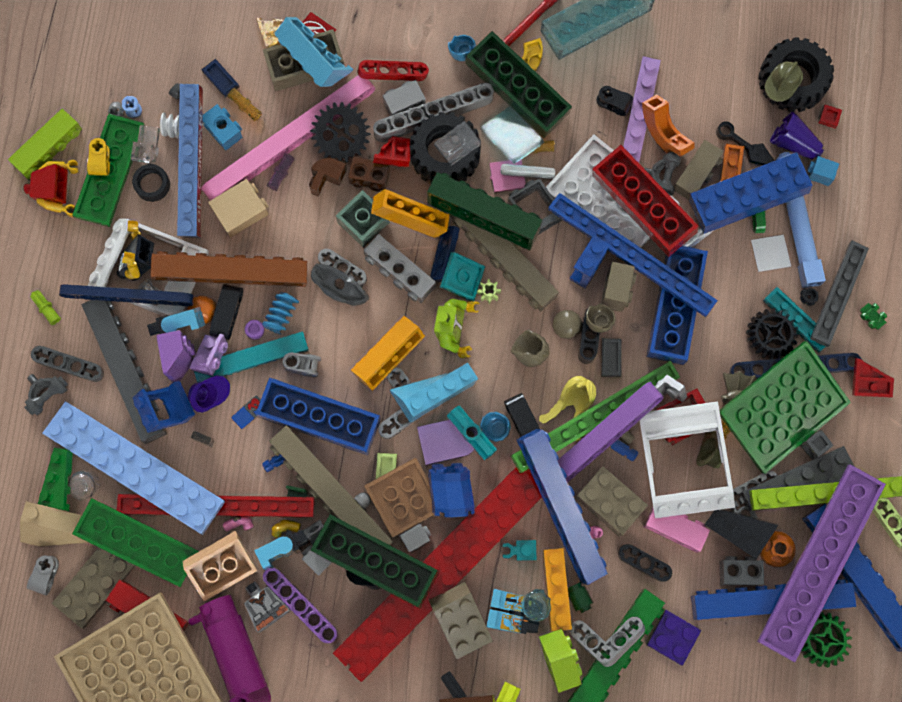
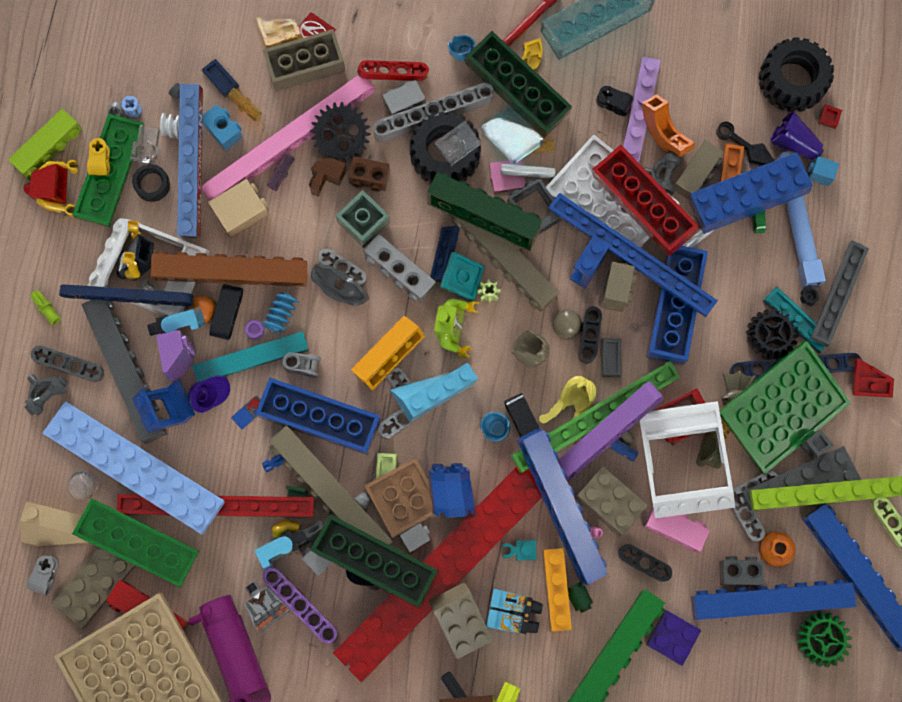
(55, 485): green wing -> none
(203, 439): clear smoke tile -> none
(209, 354): lavender bracket -> none
(219, 566): light nougat brick -> none
(246, 522): bright pink arm -> none
(311, 53): medium azure wedge -> none
(394, 153): red wing -> none
(410, 213): light orange brick -> none
(443, 442): lavender tile -> none
(480, 442): teal piece -> none
(536, 605): clear light blue hair -> none
(561, 660): lime brick -> none
(600, 318): dark tan hair -> none
(609, 646): light grey beam -> none
(672, 388): light grey bracket -> none
(742, 530): black wedge -> none
(771, 253): white sticker -> none
(783, 81): olive piece -> none
(821, 563): medium lavender plate -> none
(870, 313): green piece -> none

